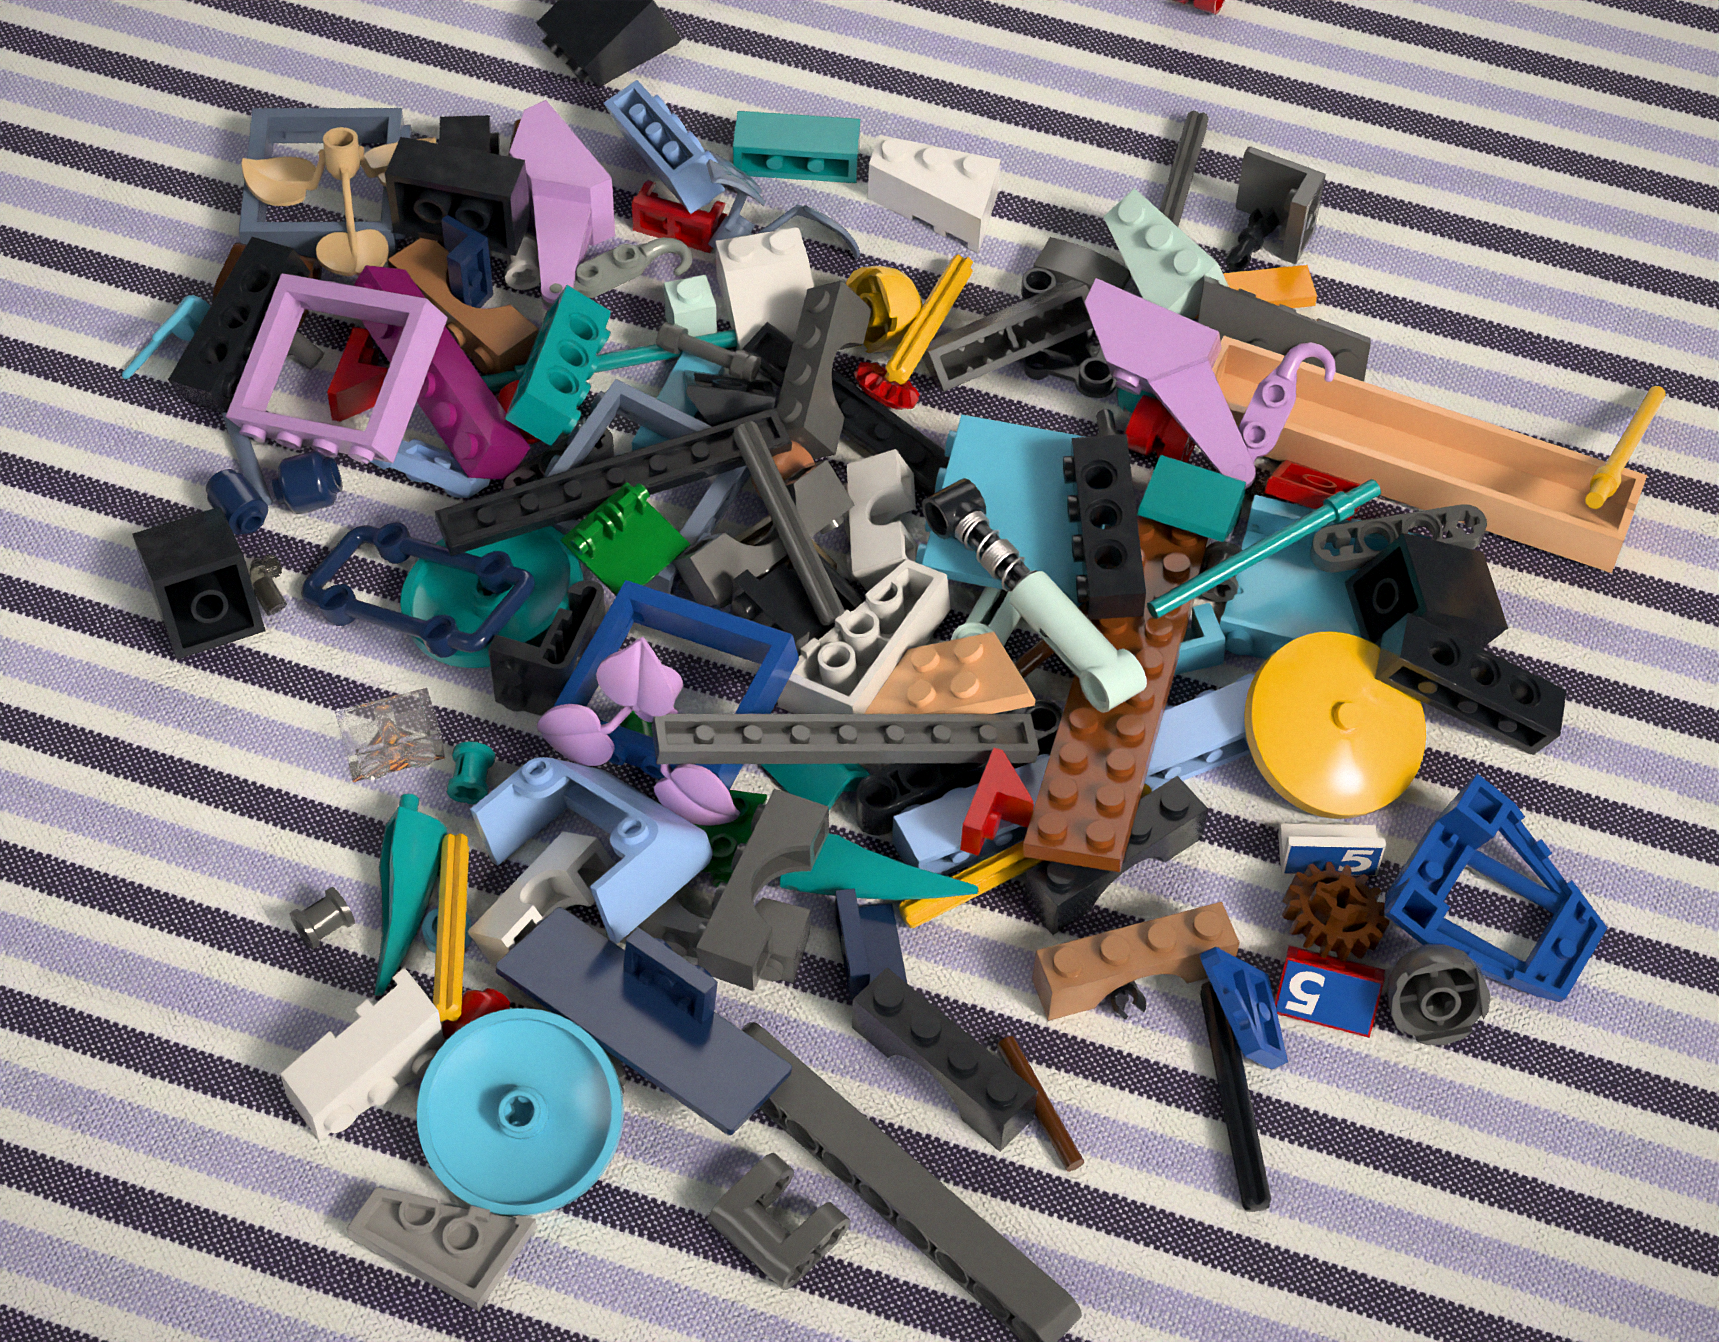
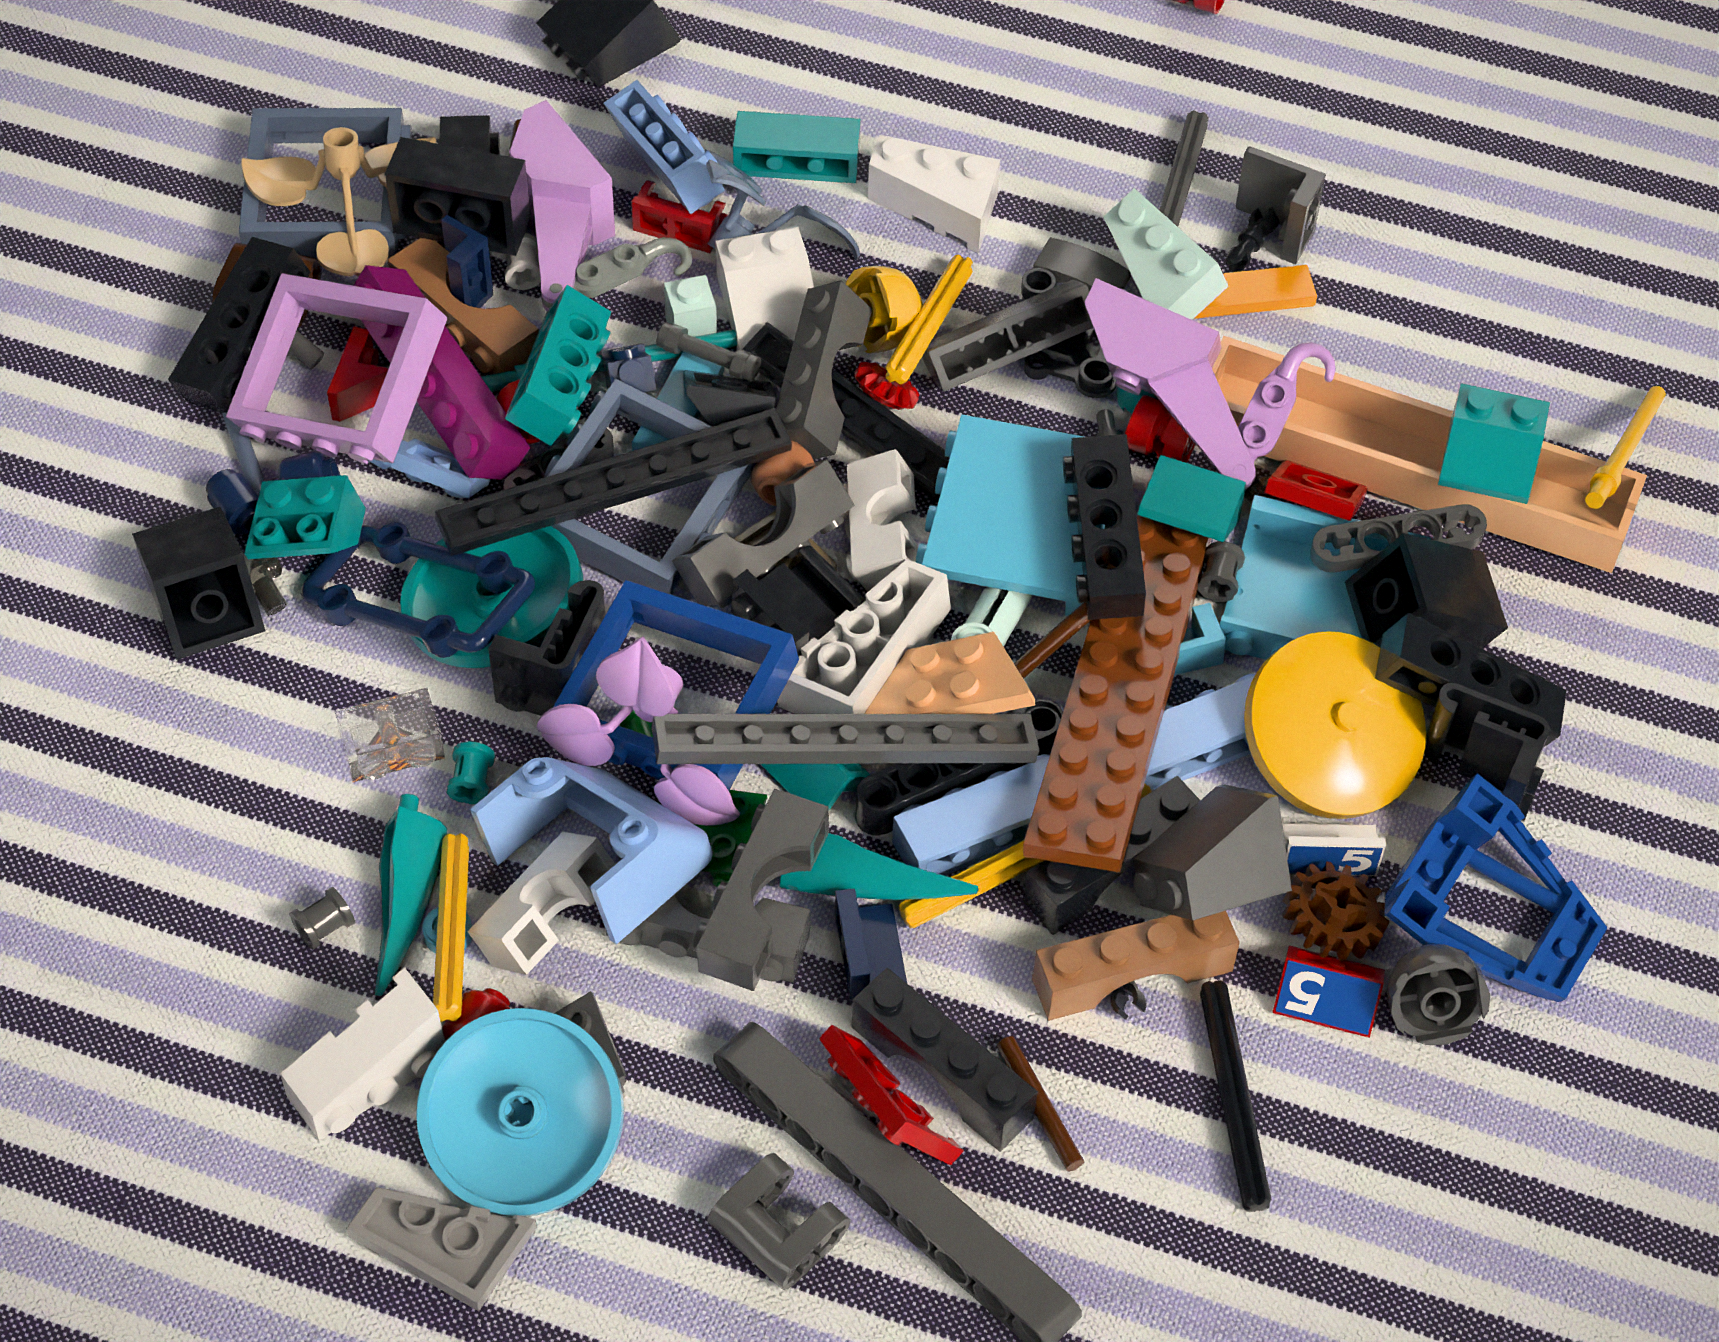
(182, 323): medium azure plant -> none
(305, 517): none -> teal slope
(625, 539): green hinge -> none
(630, 366): none -> dark blue brick
(649, 1014): dark blue bracket -> none
(788, 523): dark grey axle -> none
(877, 1092): none -> red wing
(997, 798): slope -> none
(1104, 672): light aqua piece -> none
(1216, 856): none -> dark grey slope
(1248, 1005): blue wing -> none
(1279, 328): dark grey wing -> none
(1334, 509): teal bar -> none
(1494, 443): none -> teal slope
(1496, 740): none -> black piece

